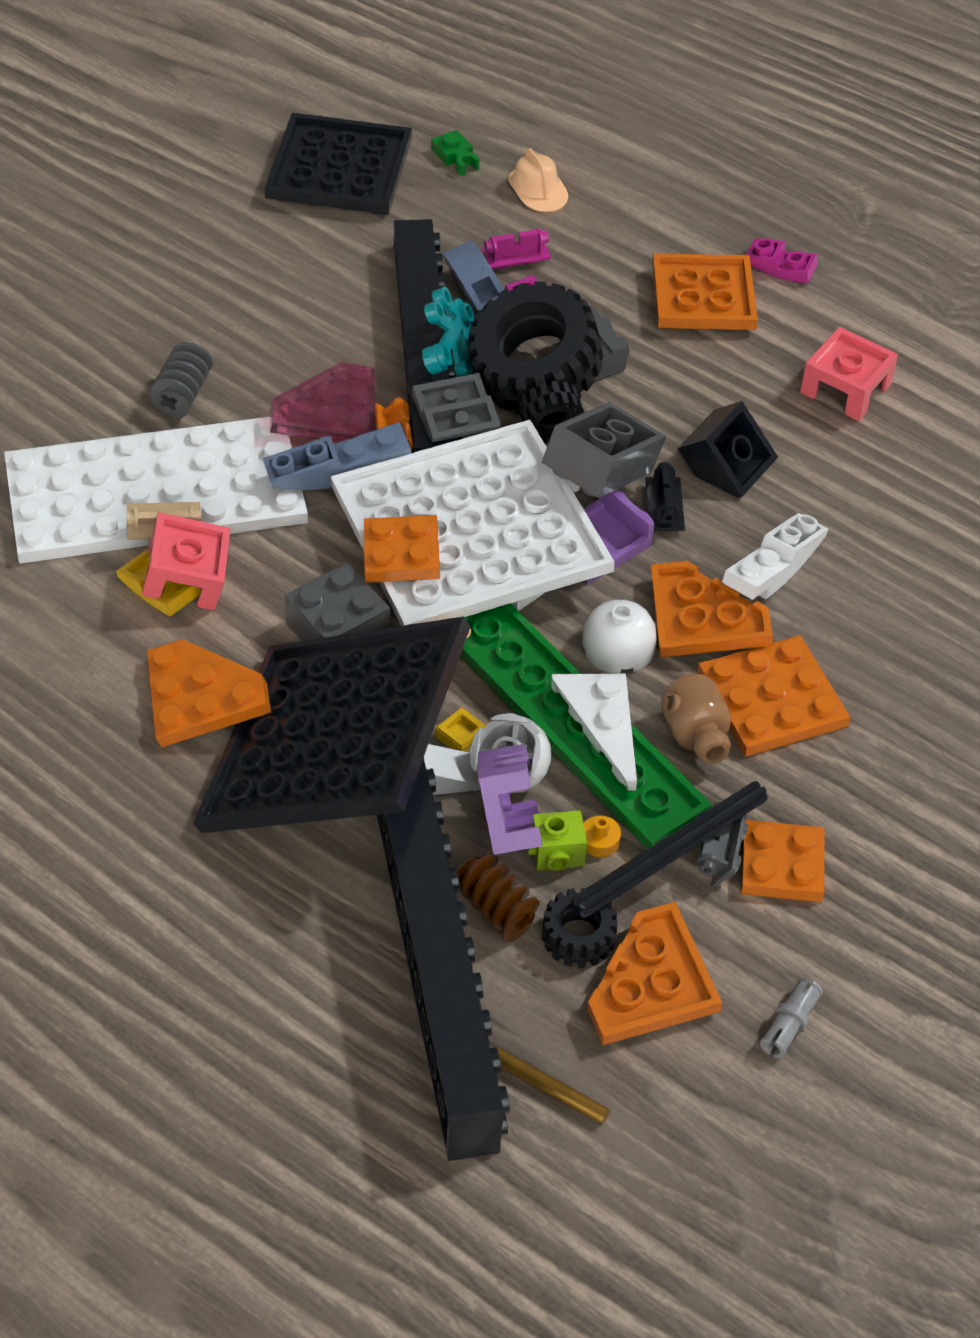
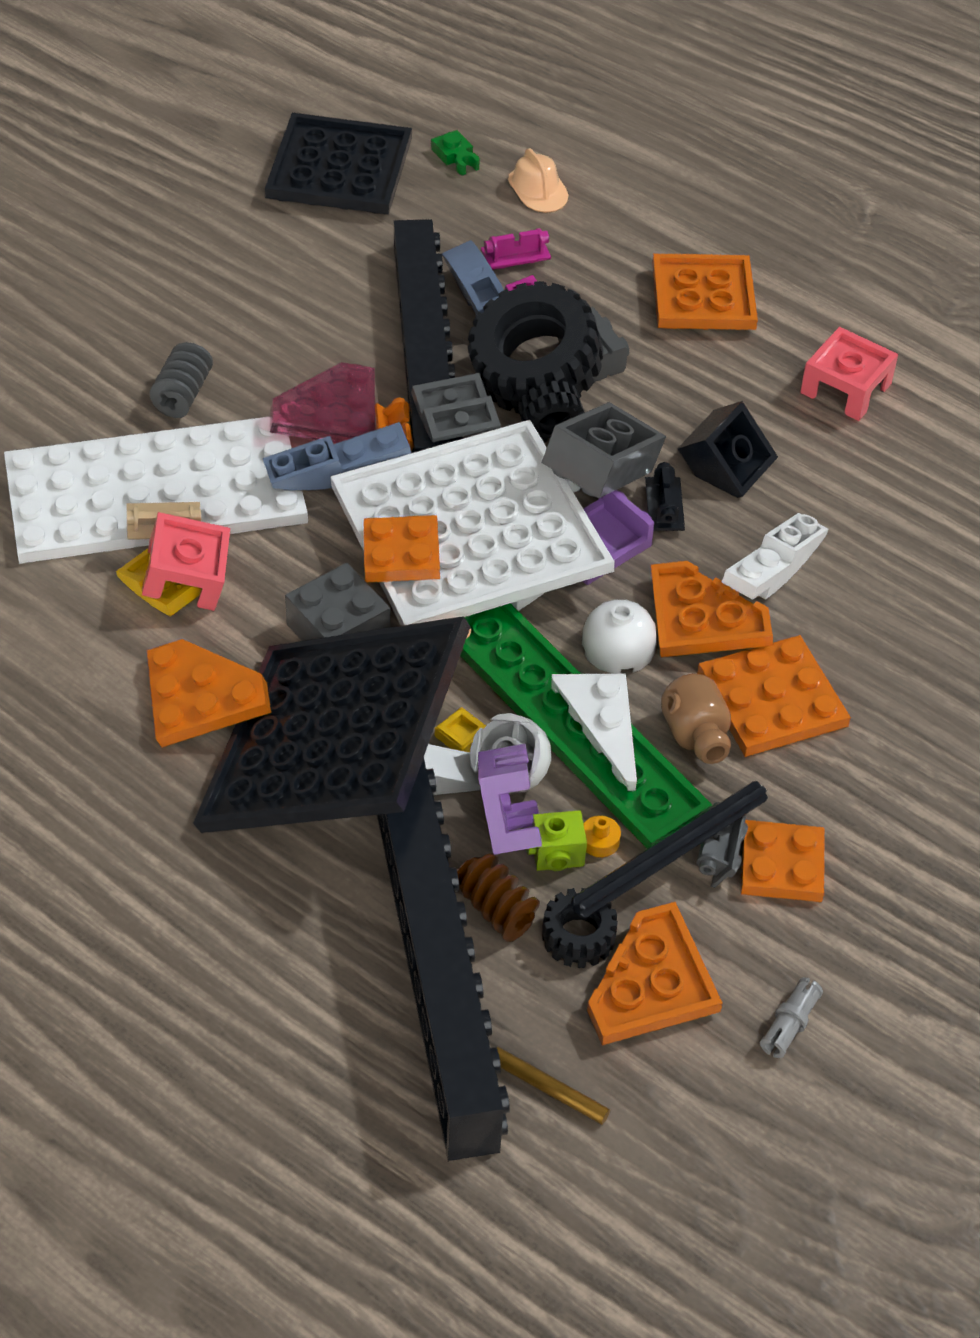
(456, 326): teal plant -> none
(772, 258): dark pink slope -> none

